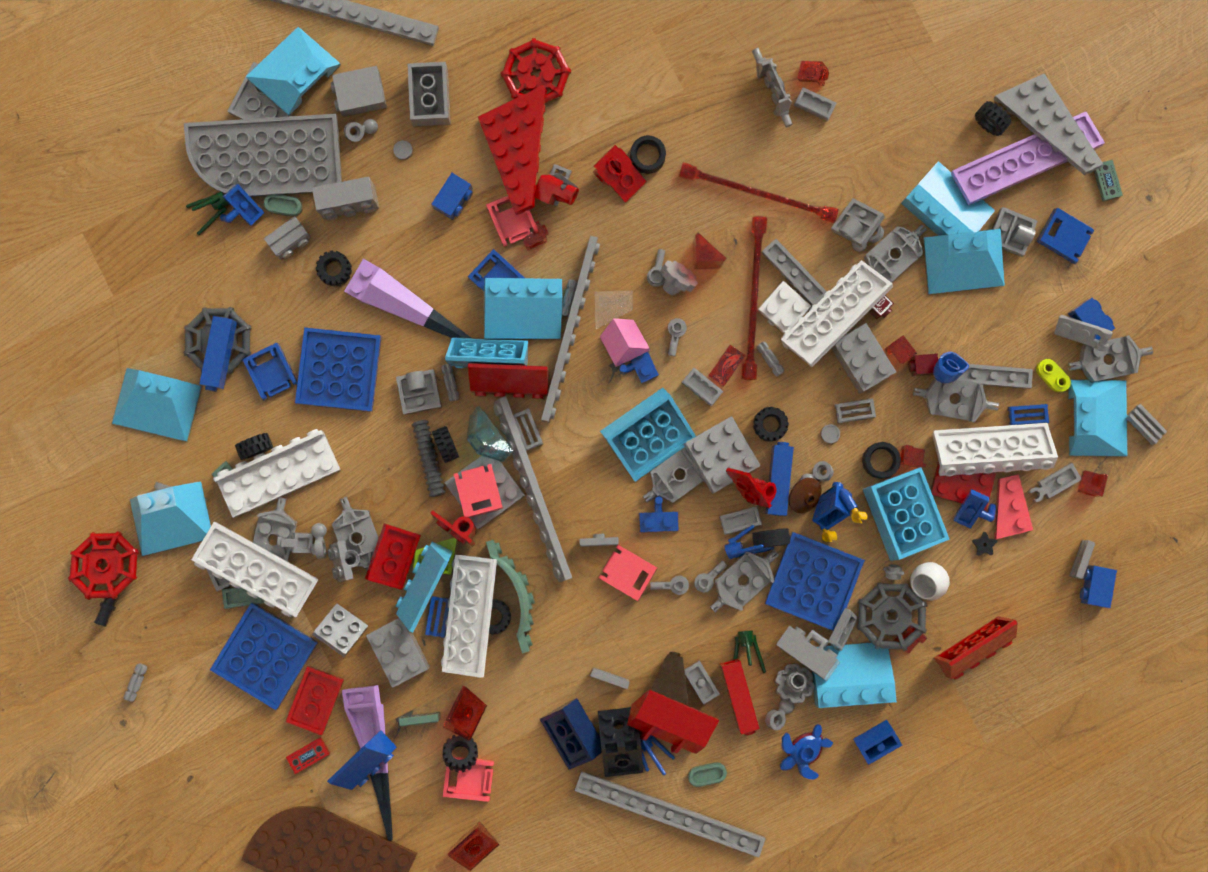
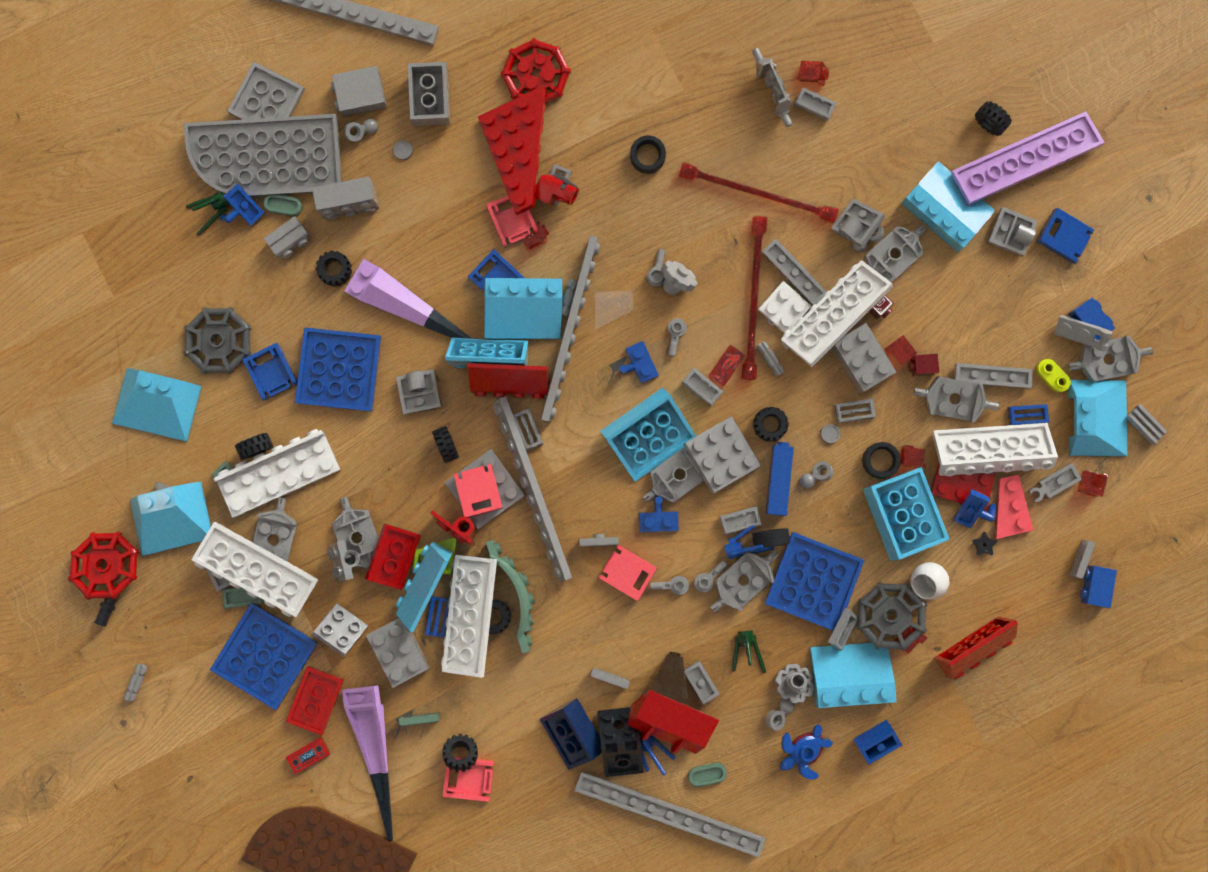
(218, 353): blue brick -> none
(292, 70): medium azure slope -> none
(299, 542): light grey plate -> none
(319, 548): light grey plate -> none
(365, 761): blue slope -> none
(428, 458): dark grey piece -> none
(450, 382): light grey axle -> none
(452, 196): blue brick -> none
(465, 714): clear red slope -> none
(473, 847): clear red slope -> none
(486, 438): clear light blue slope -> none
(618, 172): red piece -> none
(623, 341): bright pink slope -> none
(706, 255): clear red slope -> none
(739, 697): red brick -> none
(753, 489): red piece -> none
(804, 495): reddish brown dish -> none
(816, 659): light grey piece -> none
(833, 508): blue torso -> none
(893, 572): light grey plate -> none
(949, 367): blue piece -> none
(964, 261): medium azure slope -> none
(1048, 118): light grey wing -> none
(1108, 181): sand green tile -> none

